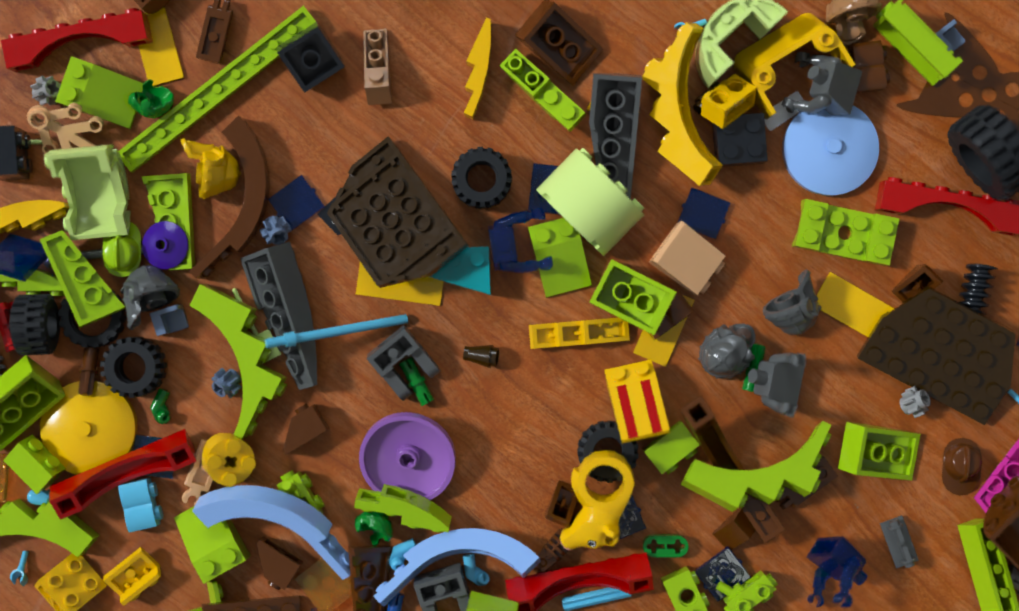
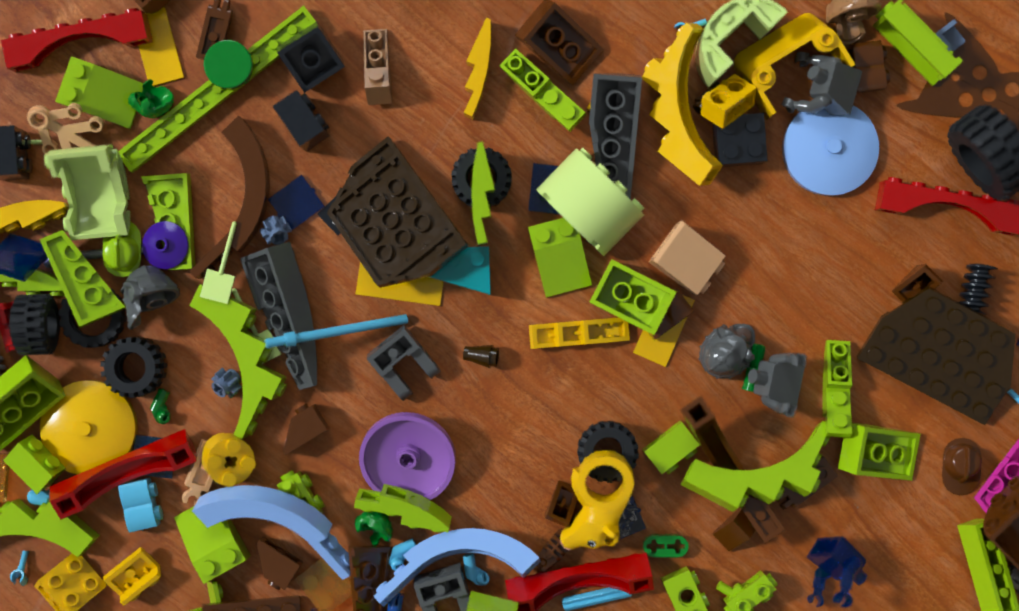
(45, 90): light grey gear -> none
(88, 371): reddish brown axle -> none
(169, 320): sand blue panel -> none
(216, 170): yellow head -> none
(218, 285): none -> yellowish green piece
(228, 64): none -> green tile
(301, 121): none -> black brick
(416, 381): green pin -> none
(481, 185): none -> lime slope
(504, 245): clear blue torso -> none
(636, 401): yellow slope -> none
(704, 213): clear blue piece -> none
(723, 568): piece -> none
(781, 113): white sticker -> none
(795, 309): dark grey head -> none
(836, 388): none -> lime slope
(850, 304): yellow piece -> none
(870, 234): lime piece -> none
(899, 542): dark grey hinge -> none
(915, 402): light grey gear -> none

